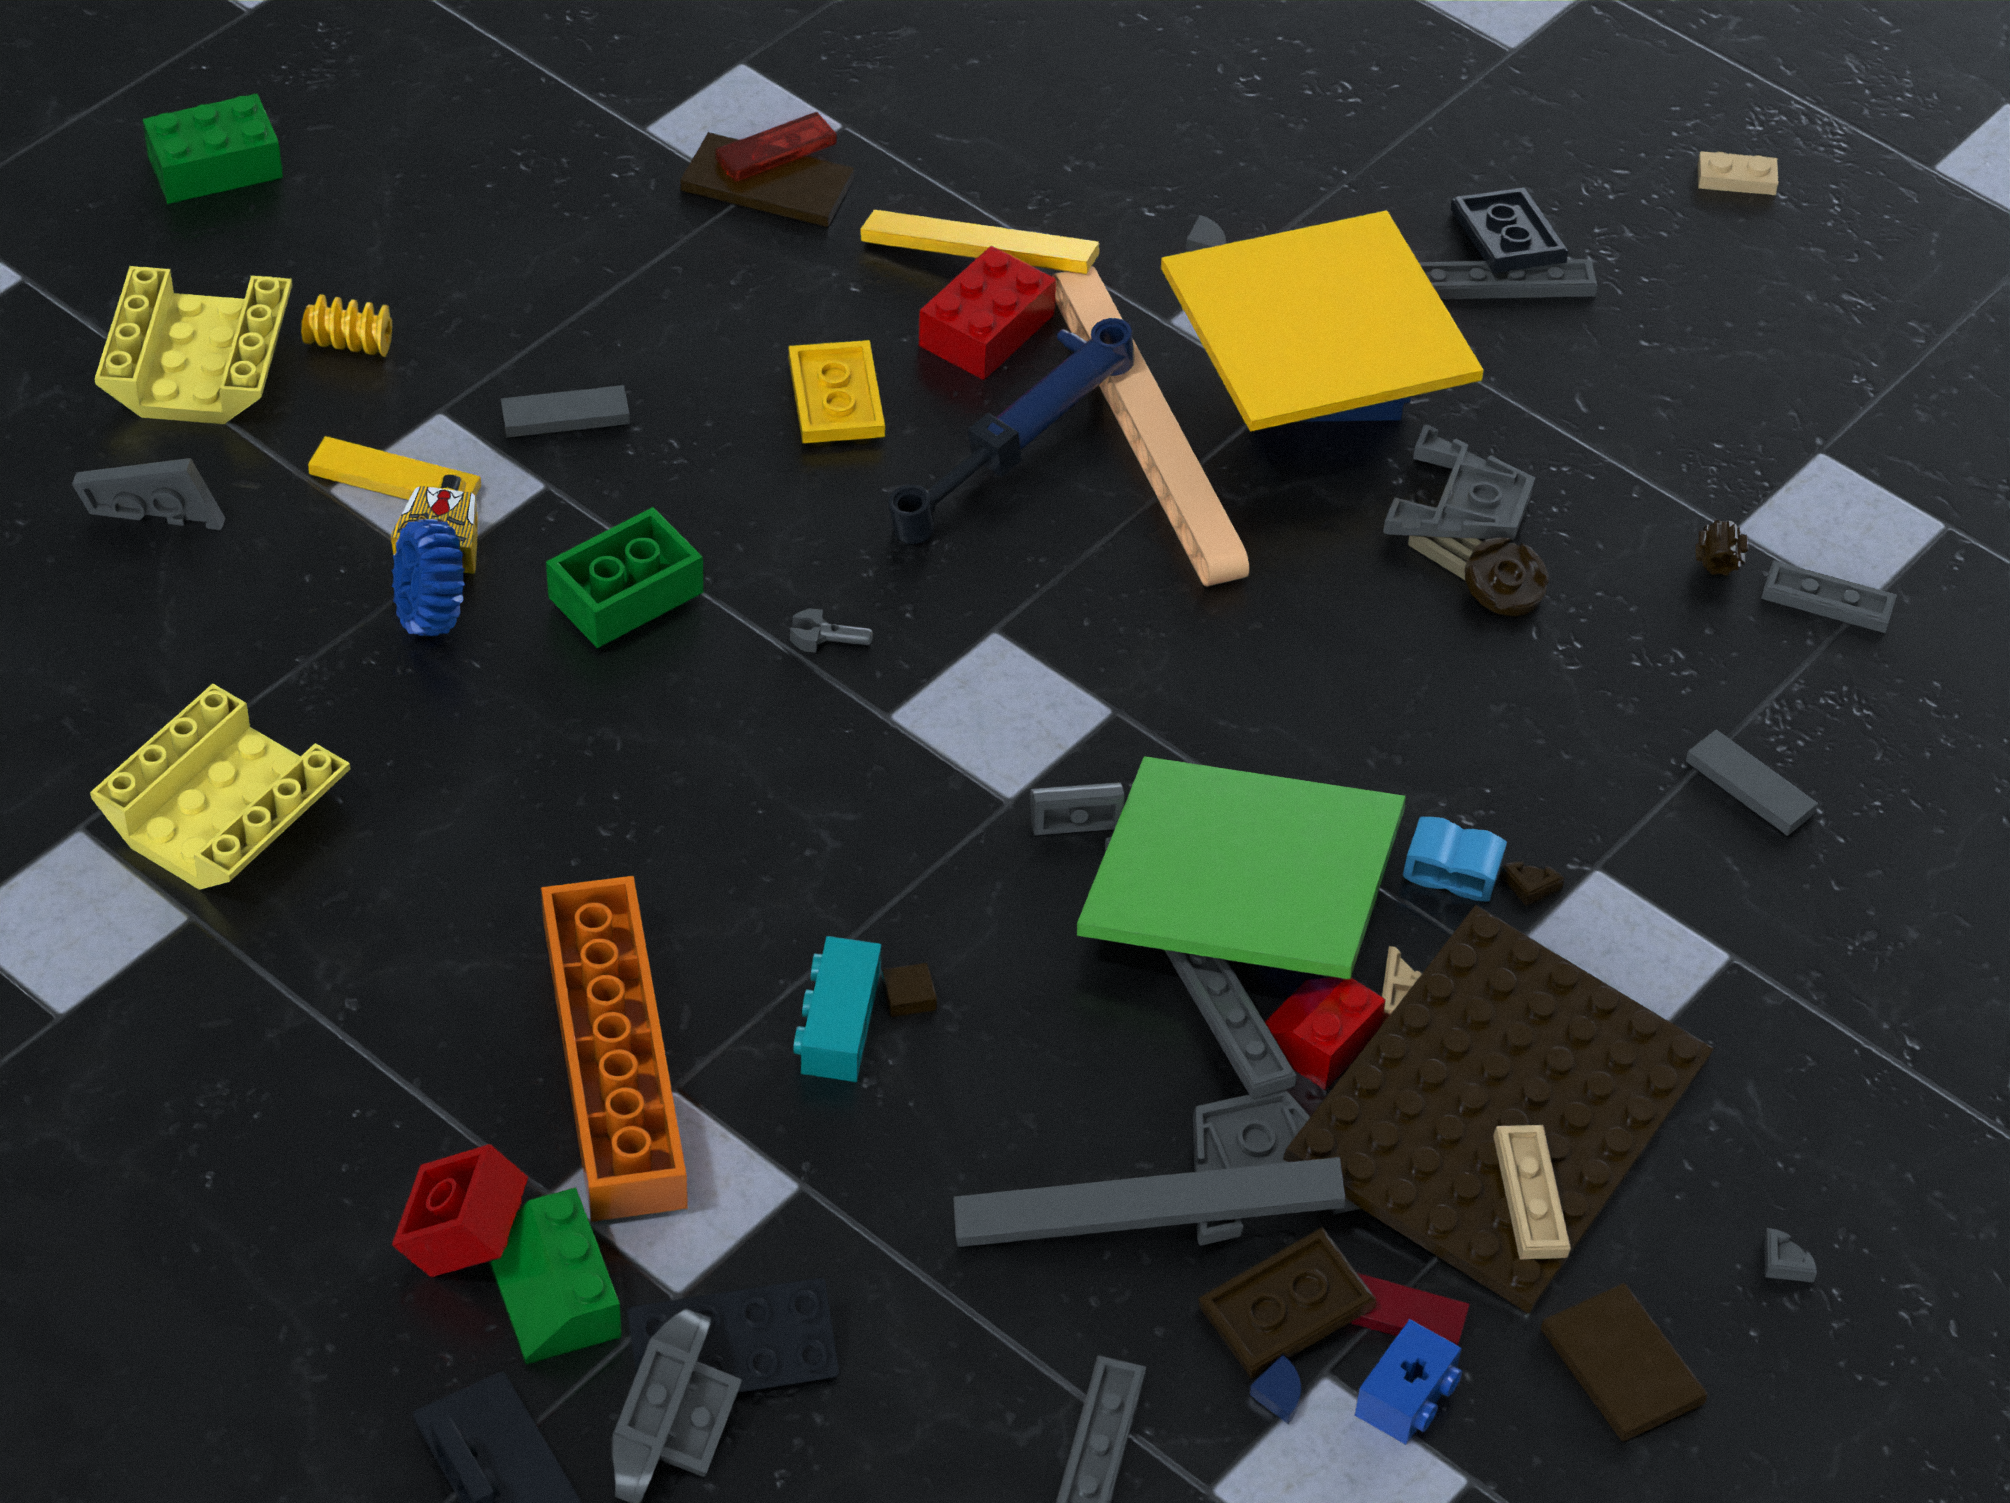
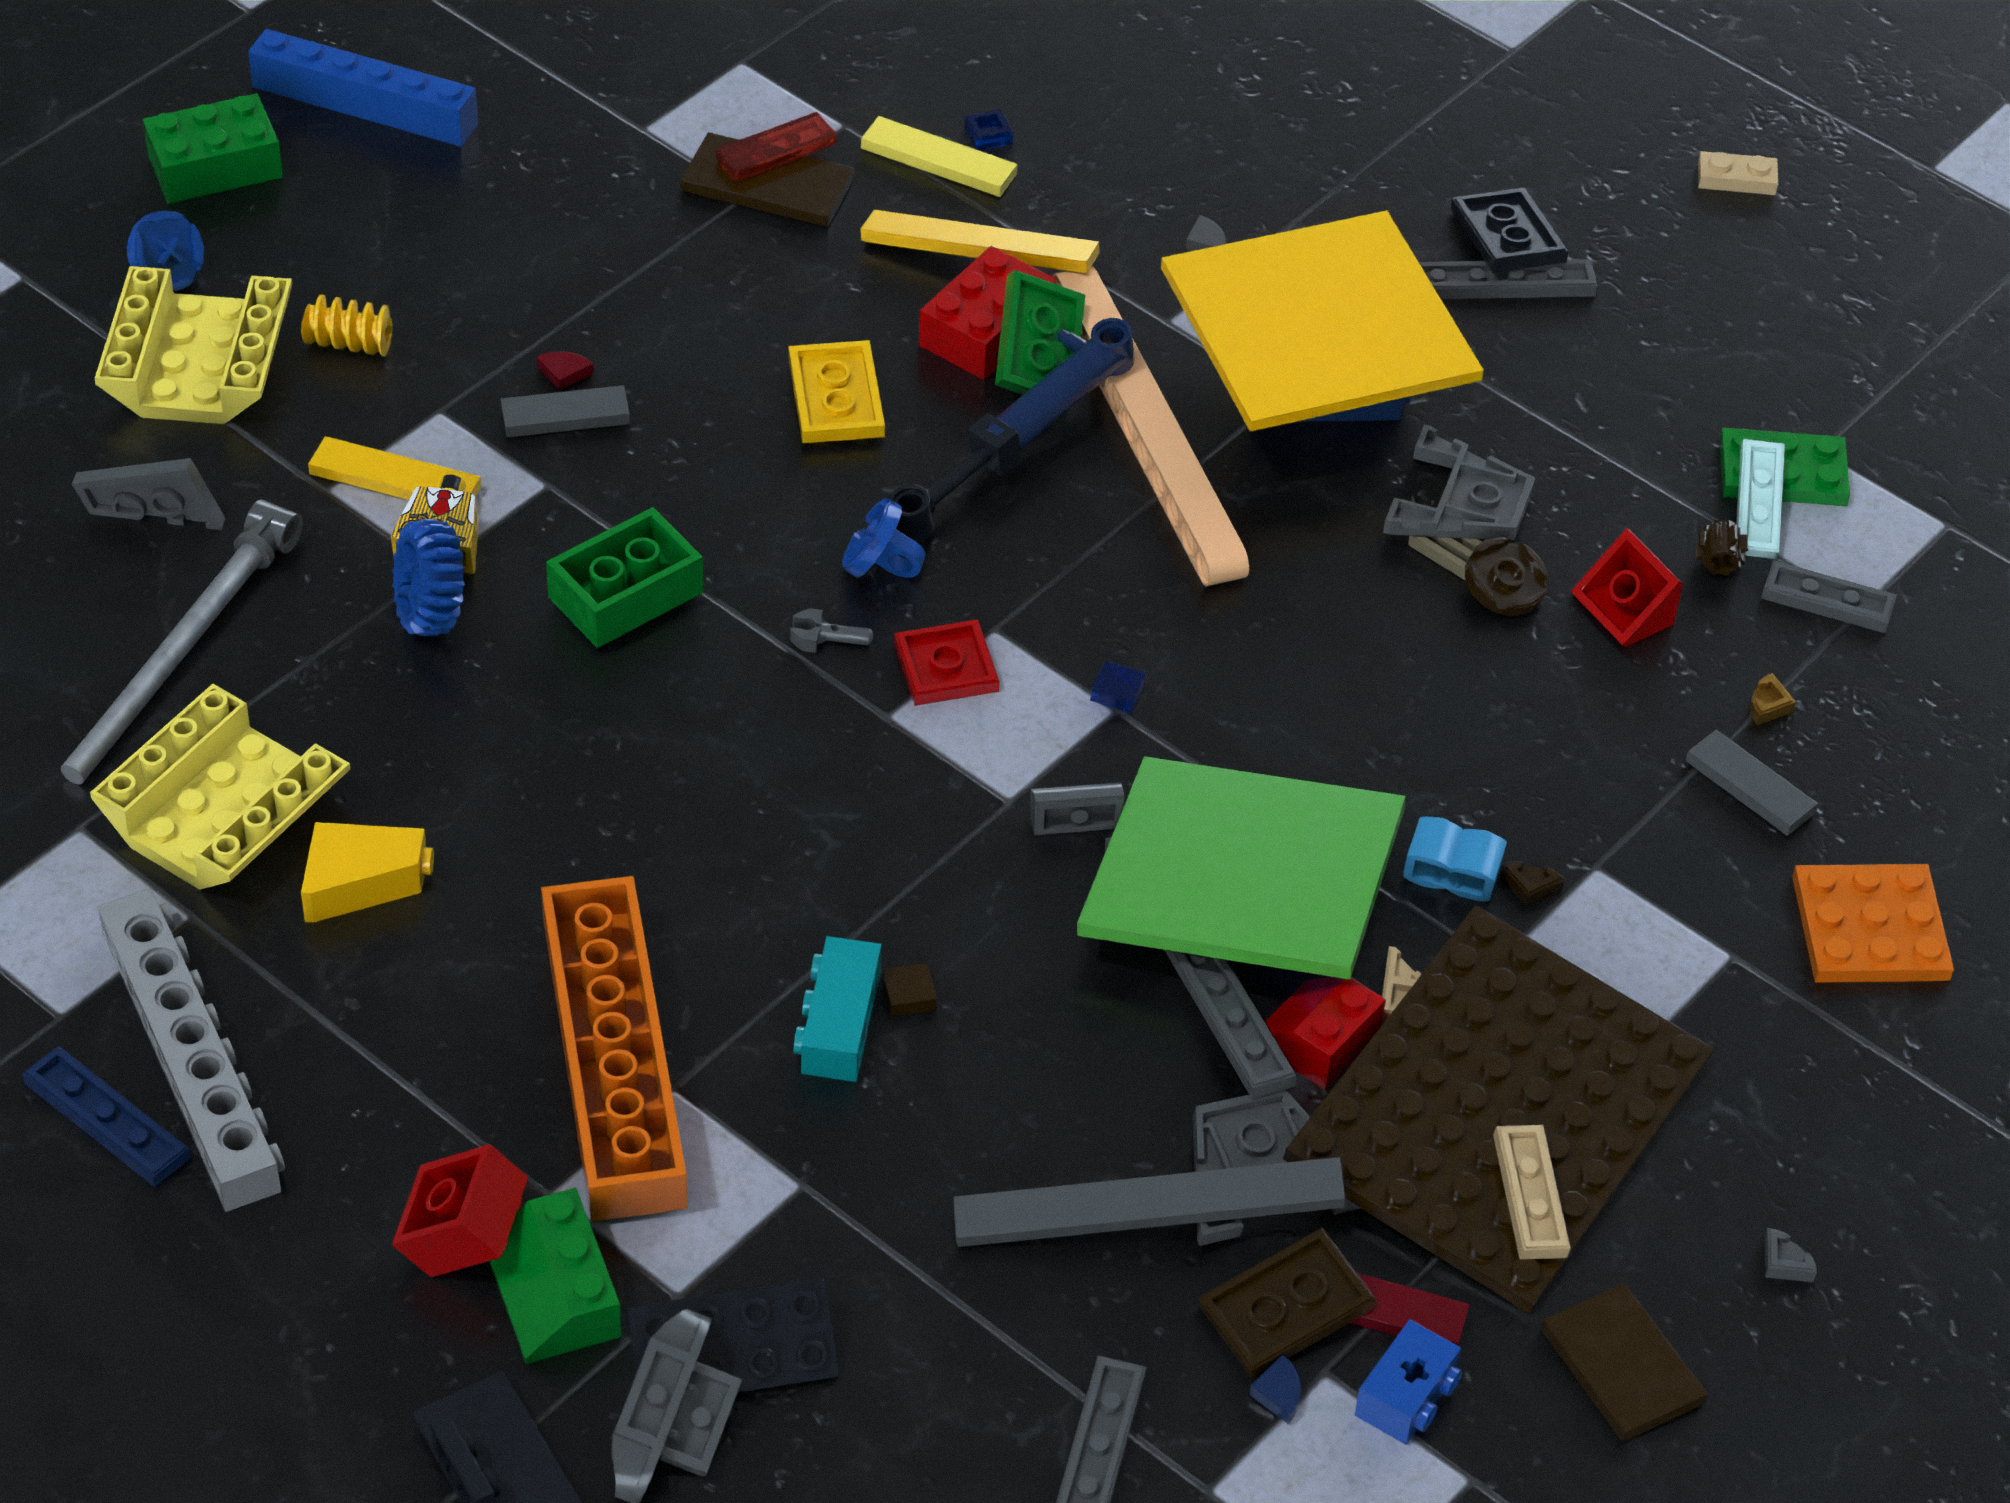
(106, 1116): none -> dark blue tile
(167, 242): none -> blue tile
(190, 1050): none -> light grey brick
(265, 531): none -> flat silver piece
(362, 868): none -> yellow slope
(363, 87): none -> blue brick
(564, 368): none -> dark red tile
(882, 544): none -> blue tile
(939, 156): none -> light yellow tile
(946, 662): none -> red tile
(988, 130): none -> clear blue tile
(1029, 330): none -> green plate
(1118, 686): none -> clear blue tile
(1630, 591): none -> red slope
(1760, 496): none -> light aqua tile
(1770, 700): none -> pearl gold tile
(1812, 470): none -> green plate
(1872, 923): none -> orange plate

